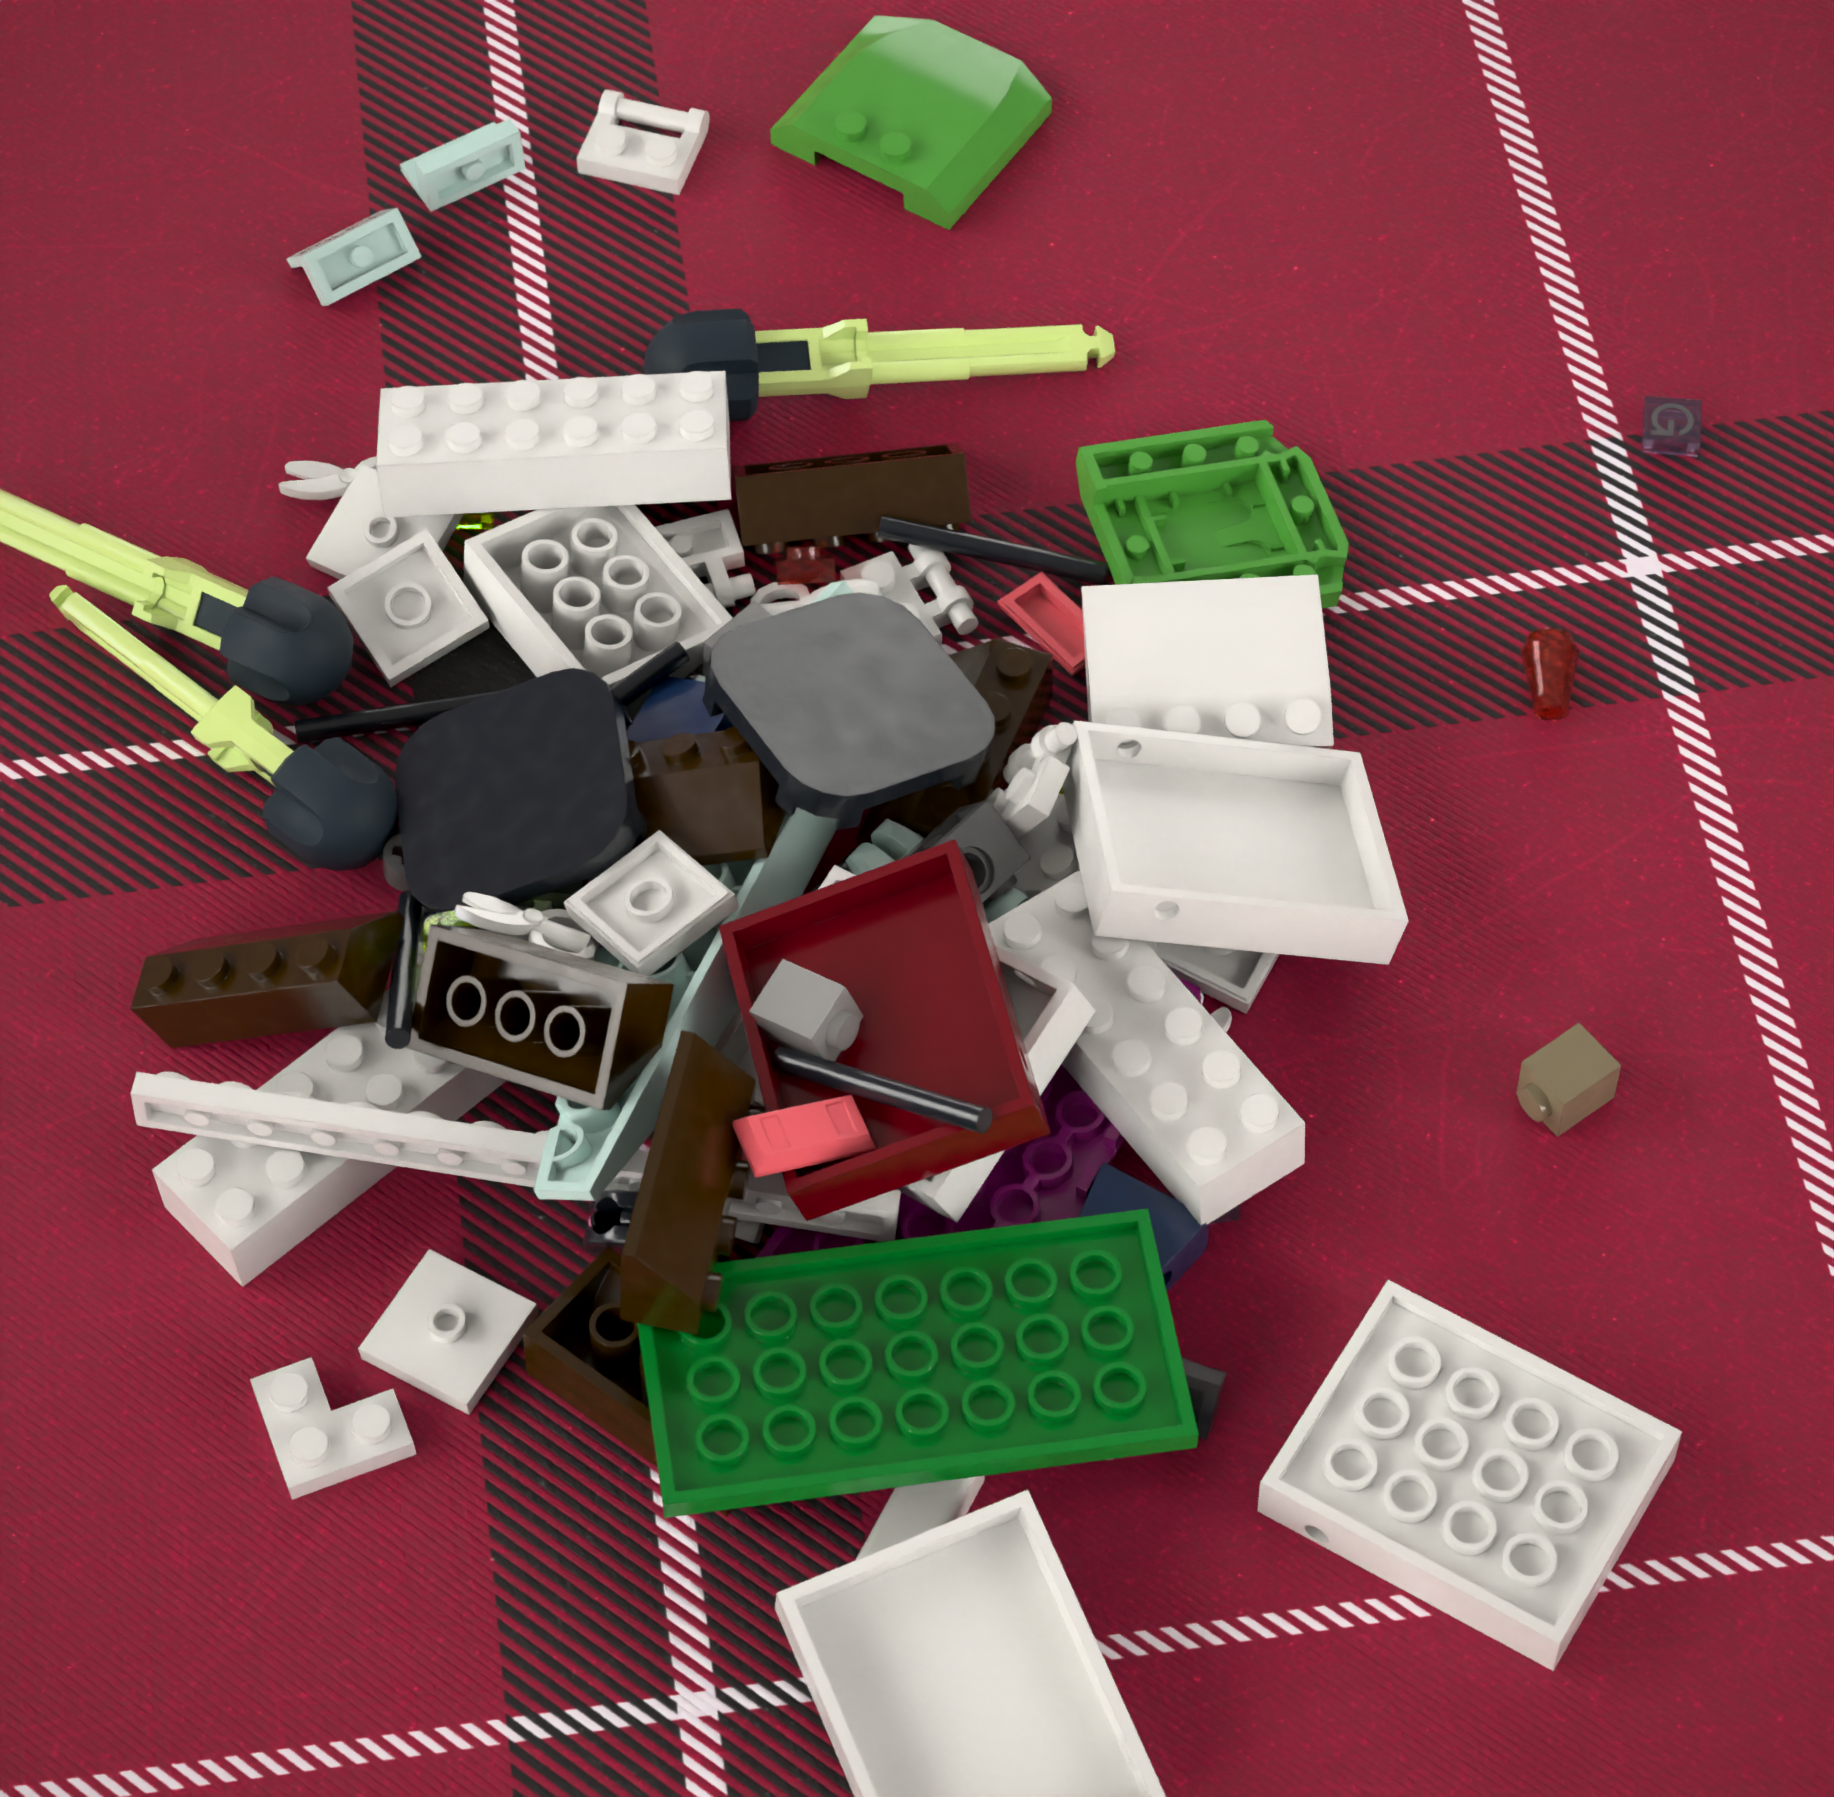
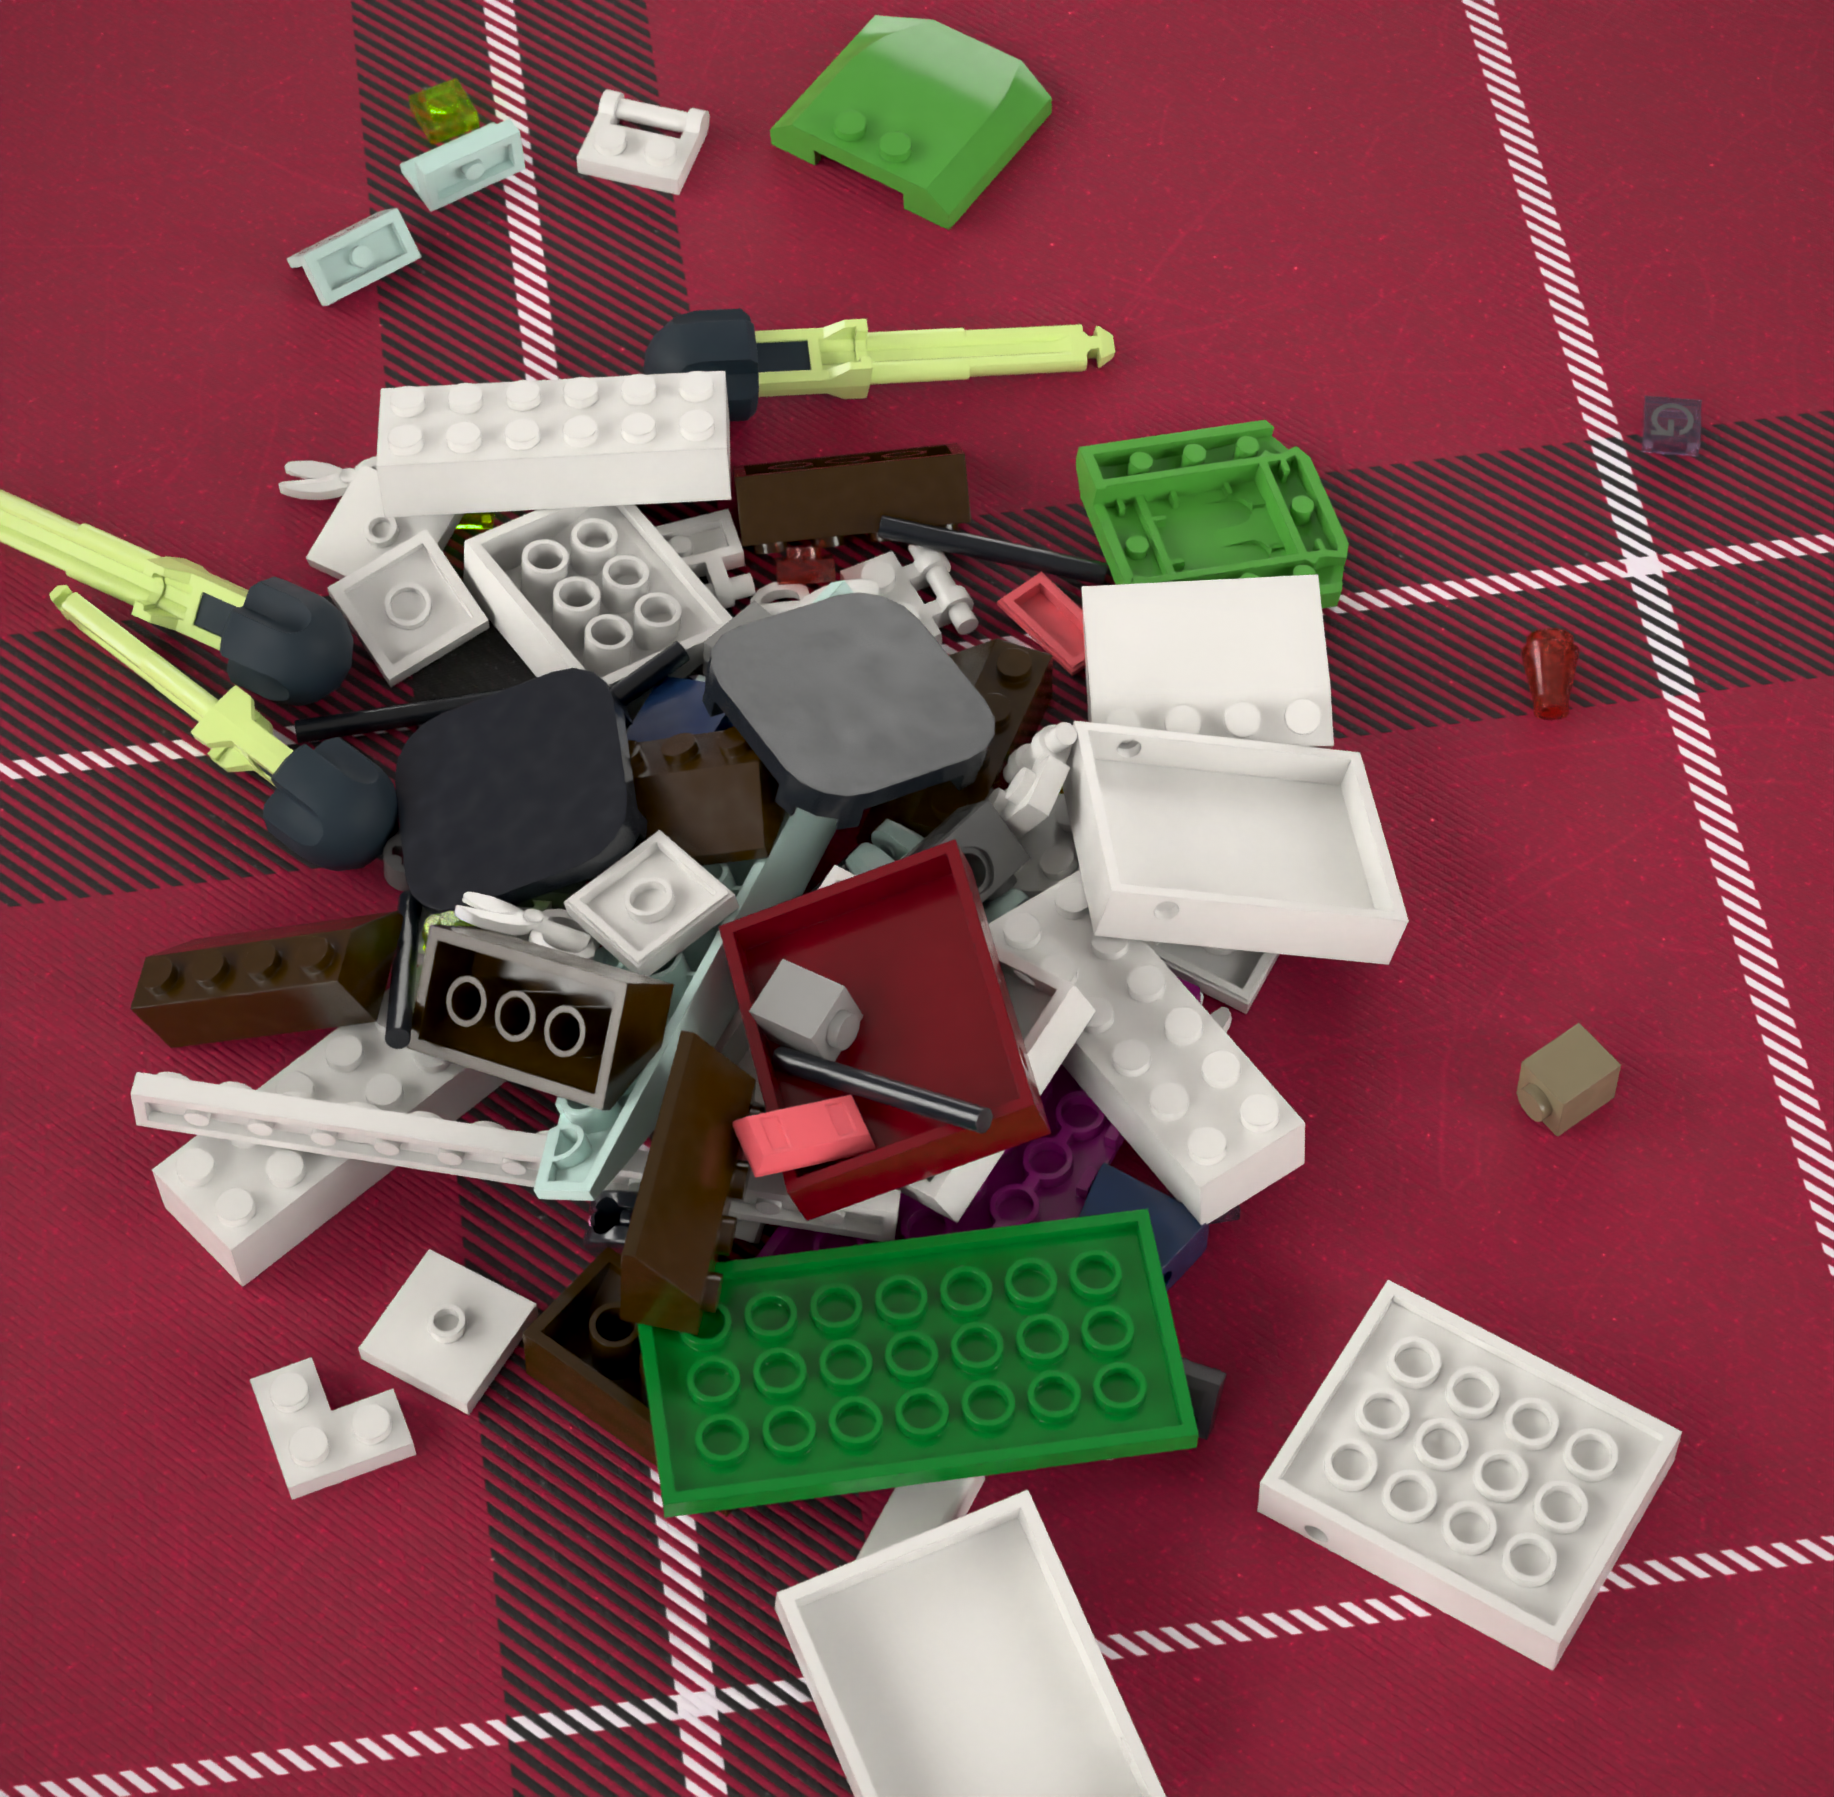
(443, 111): none -> clear neon green plate

